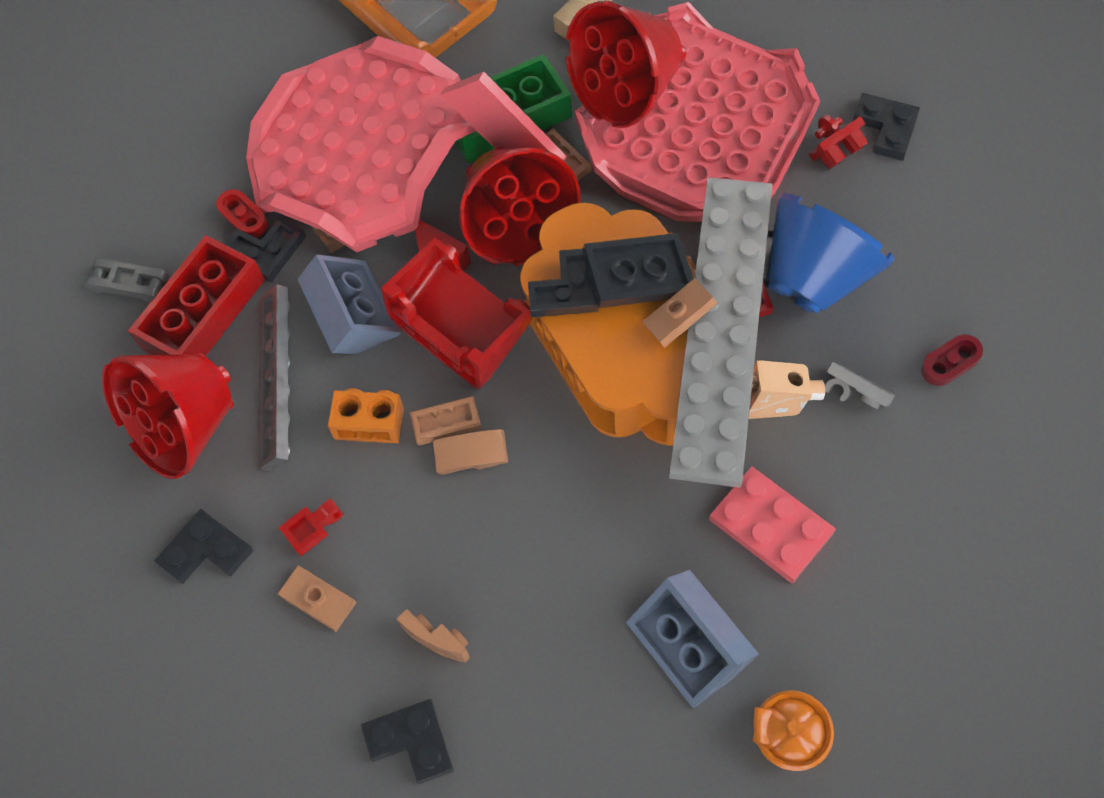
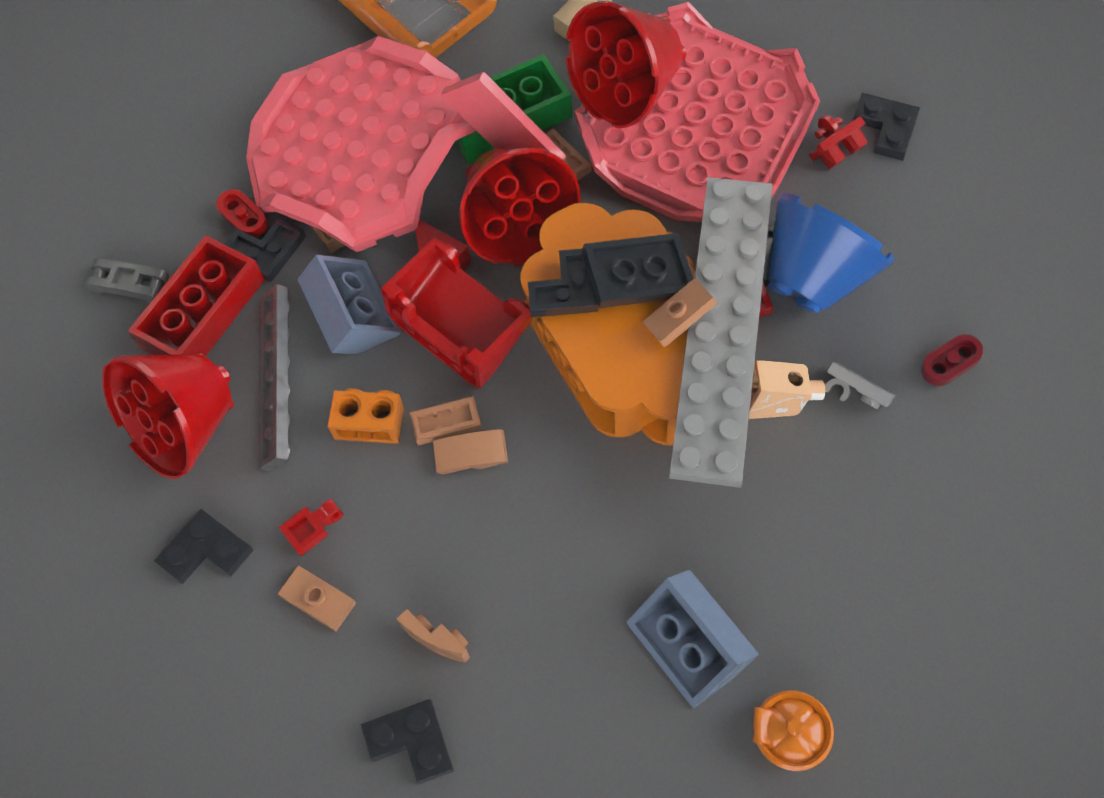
(772, 524): coral plate -> none

